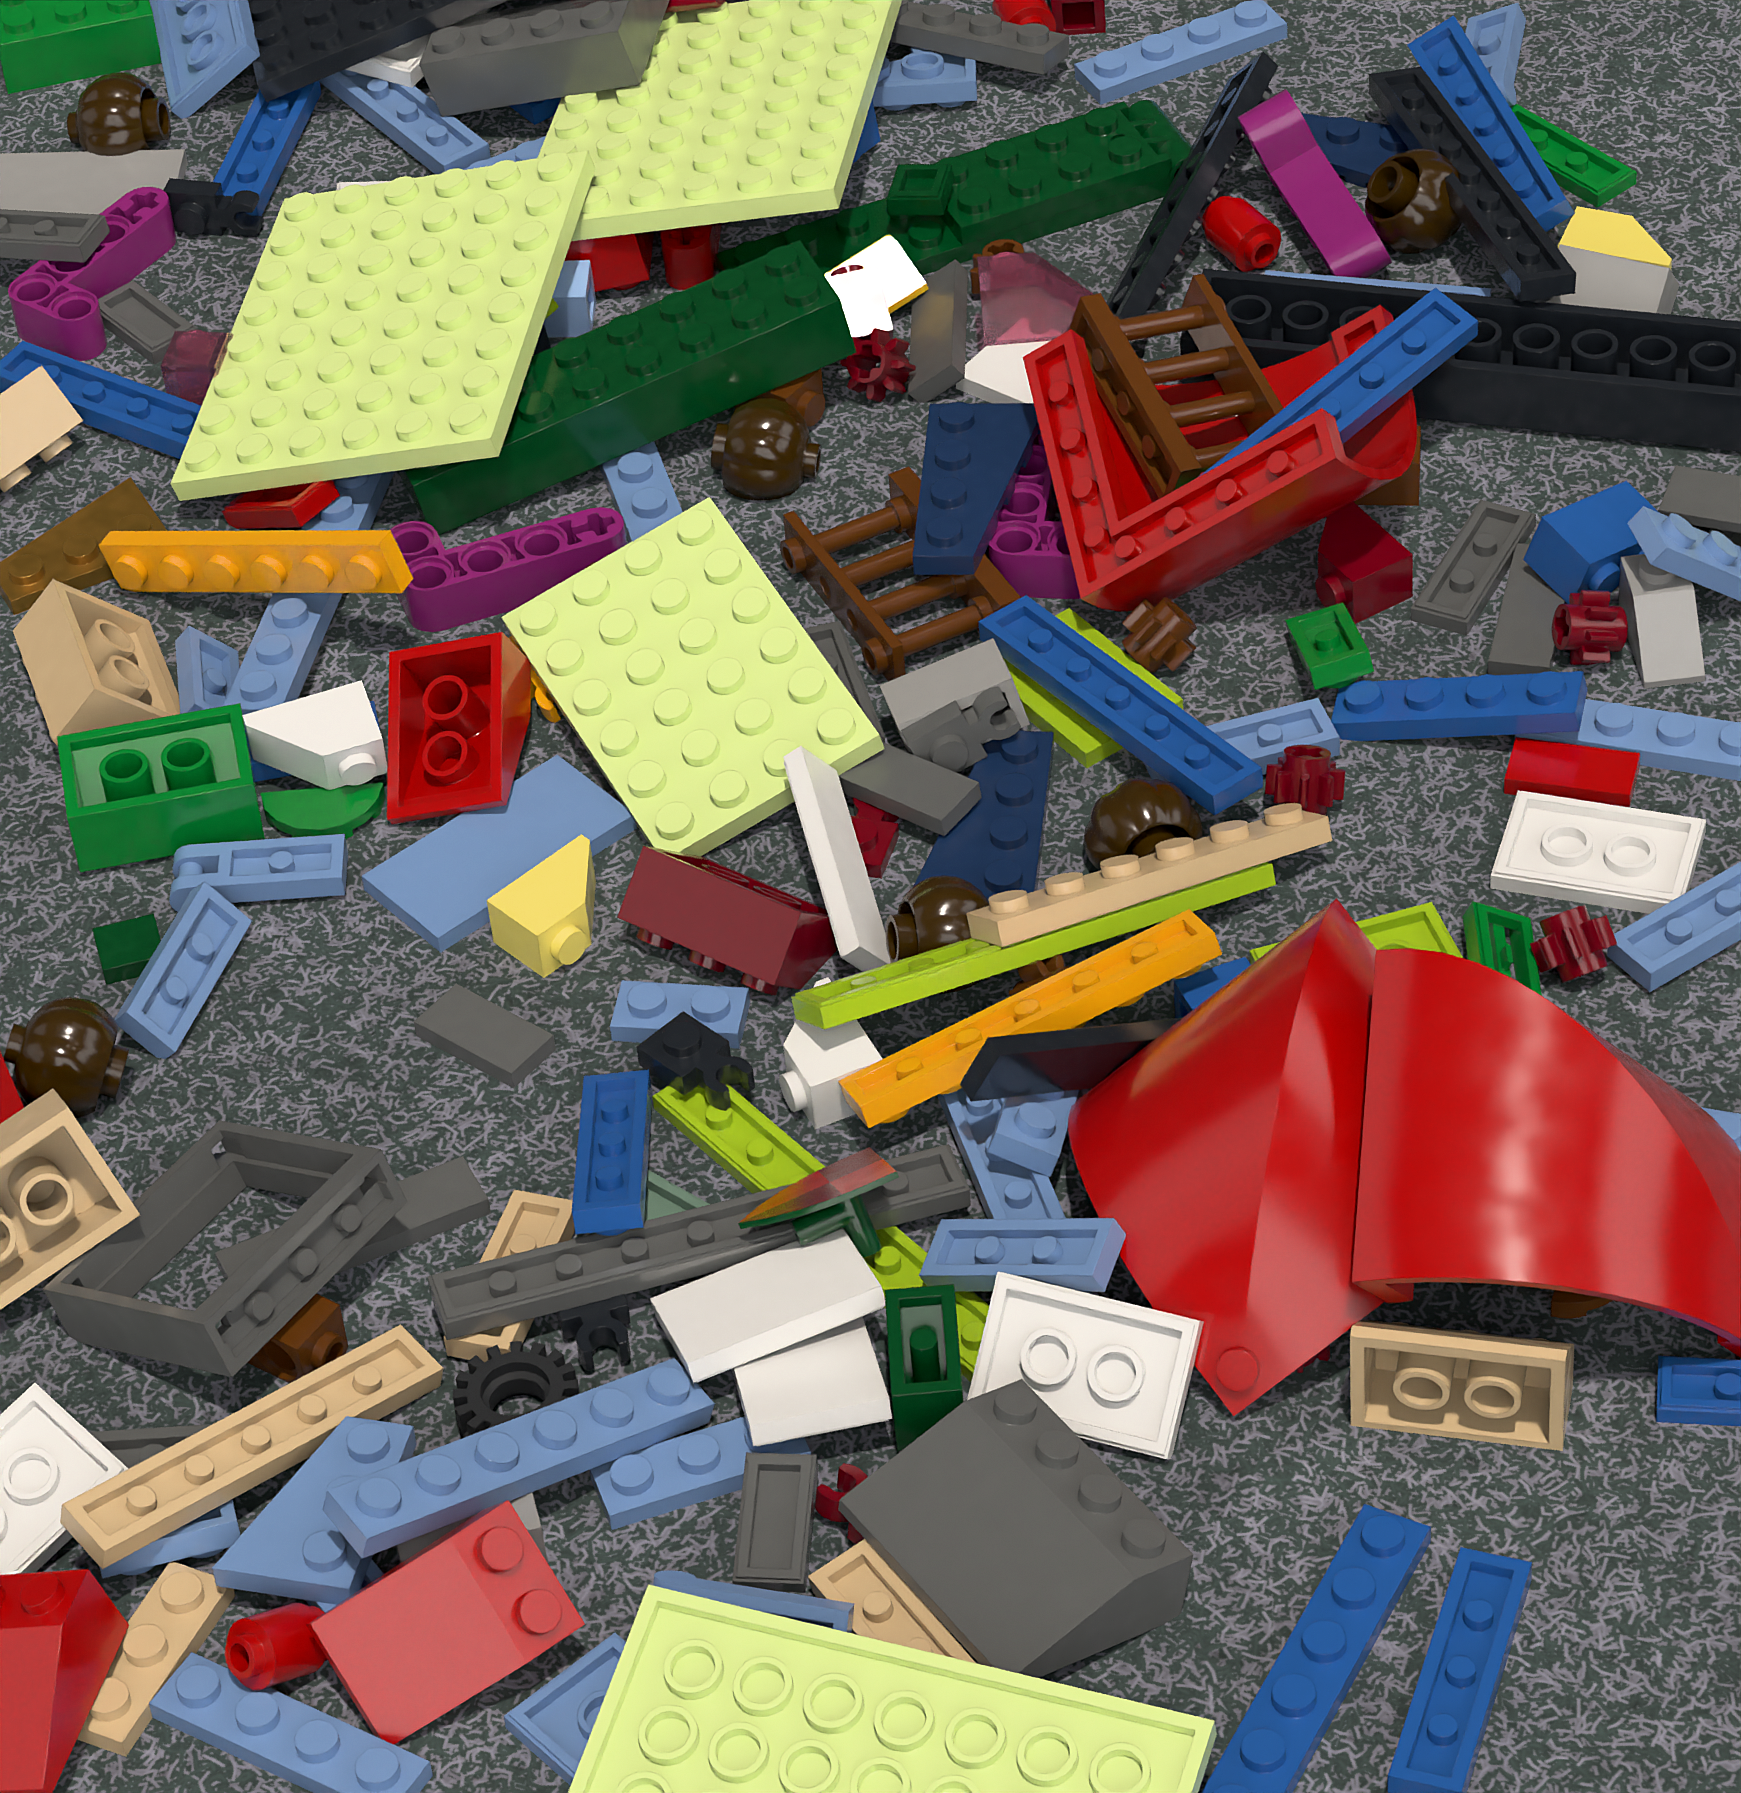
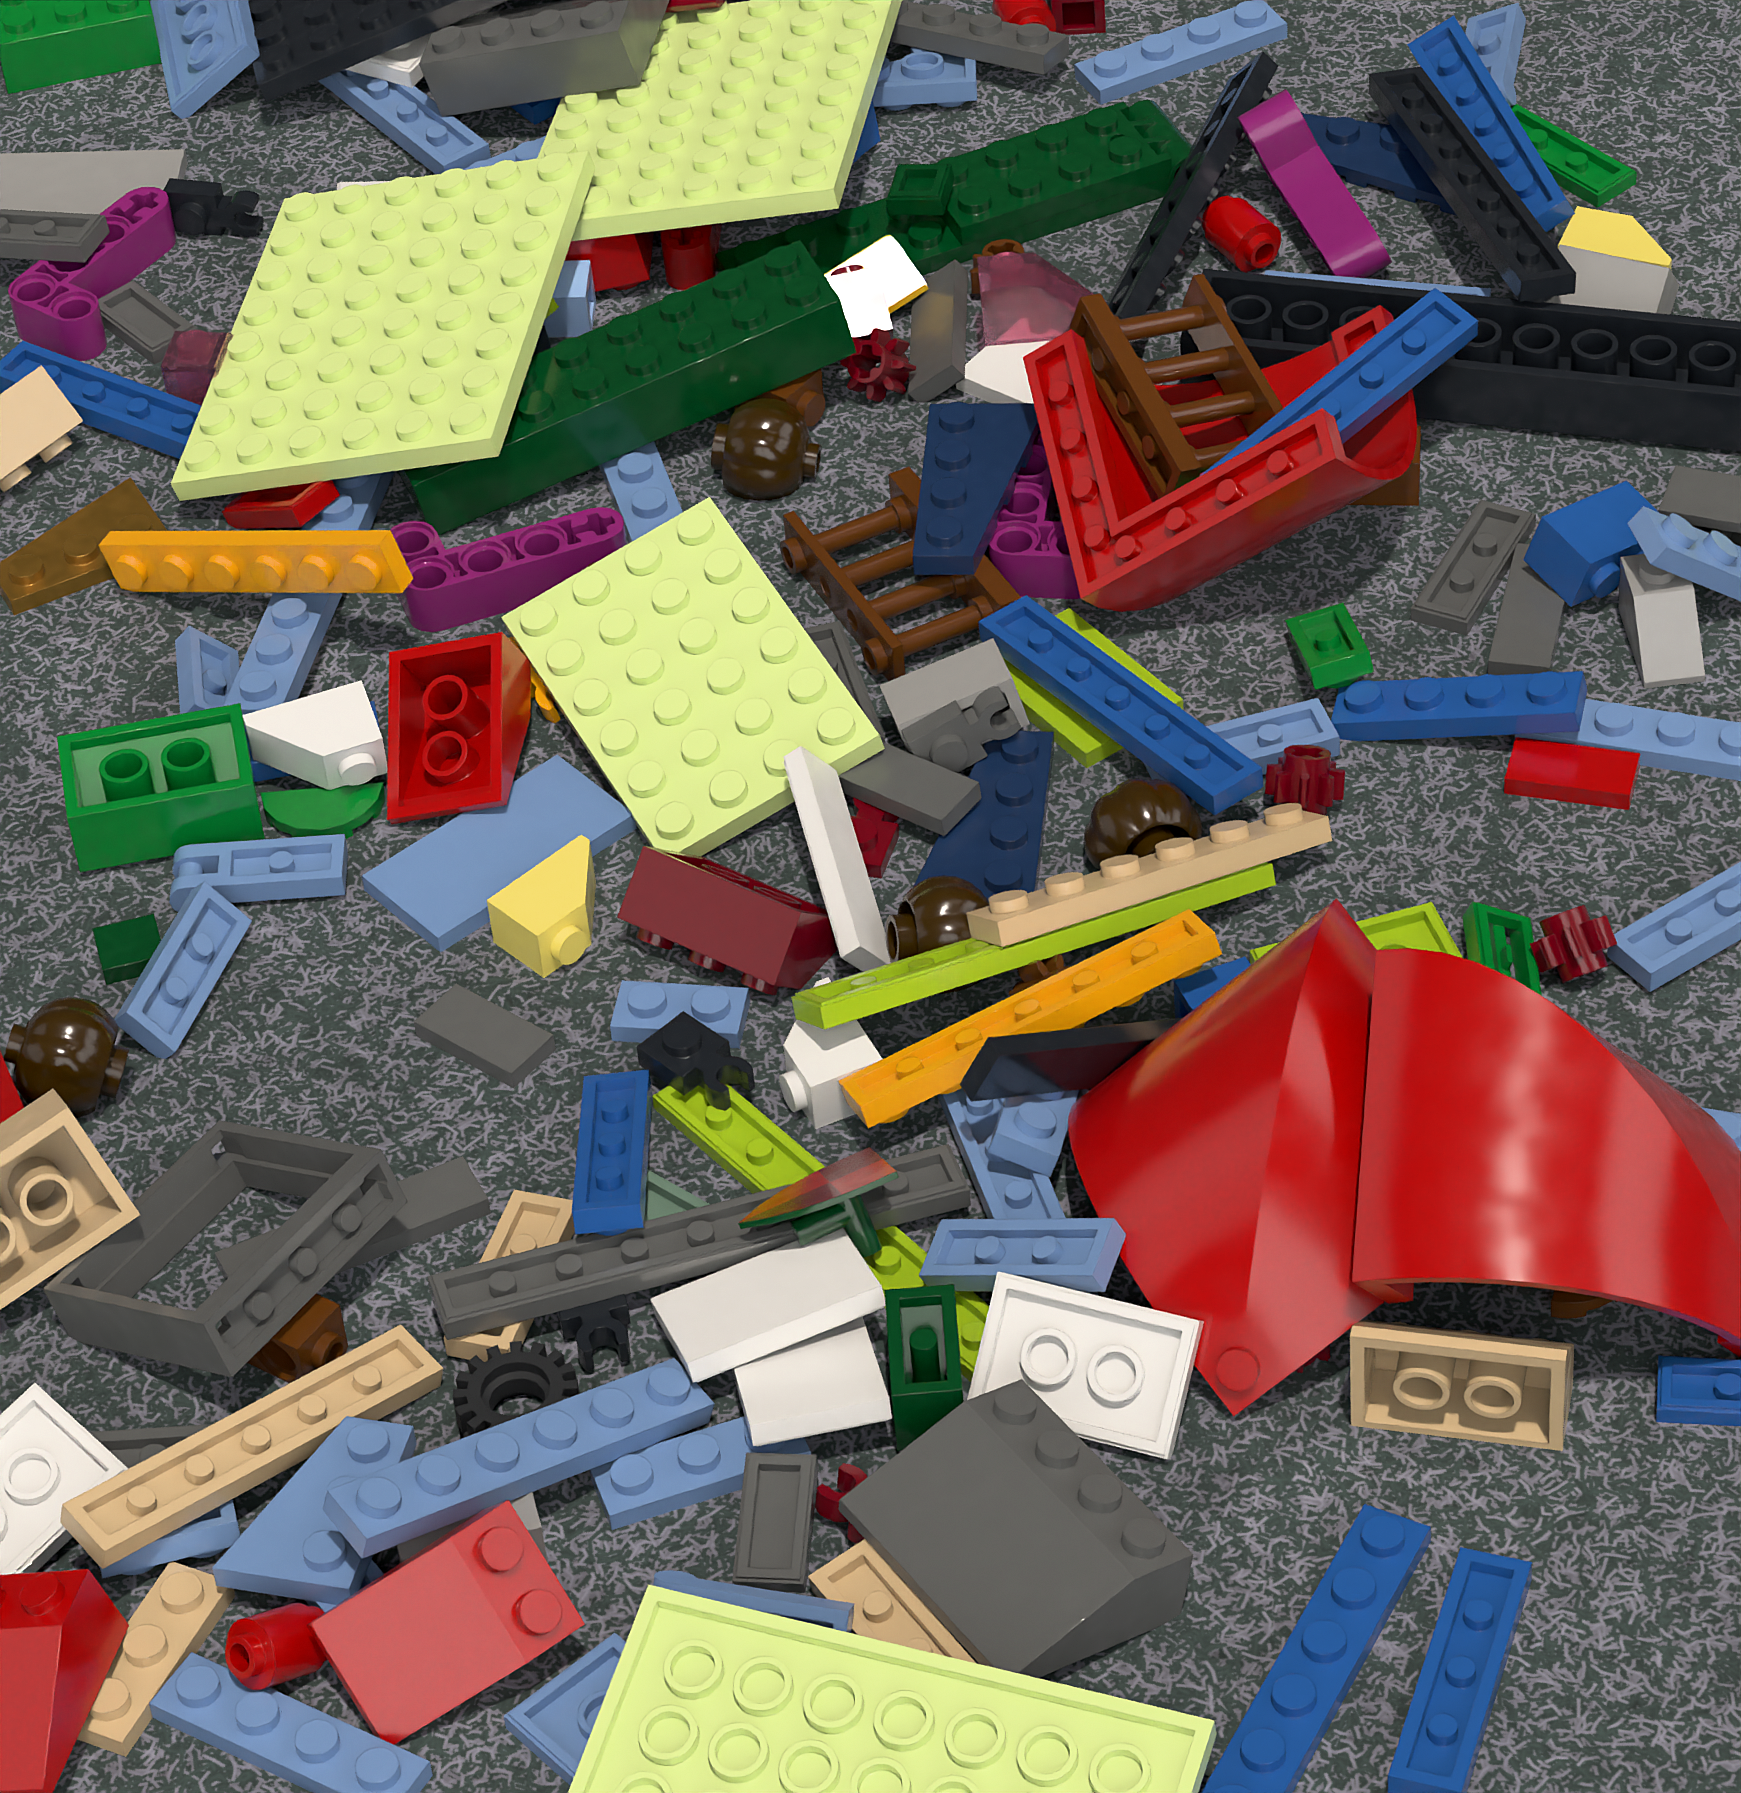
(92, 663): tan slope -> none
(118, 116): dark brown plant -> none
(266, 143): blue plate -> none
(1159, 635): reddish brown gear -> none
(1361, 565): dark red slope -> none
(1411, 202): dark brown plant -> none
(1589, 627): dark red gear -> none
(1597, 853): white tile -> none

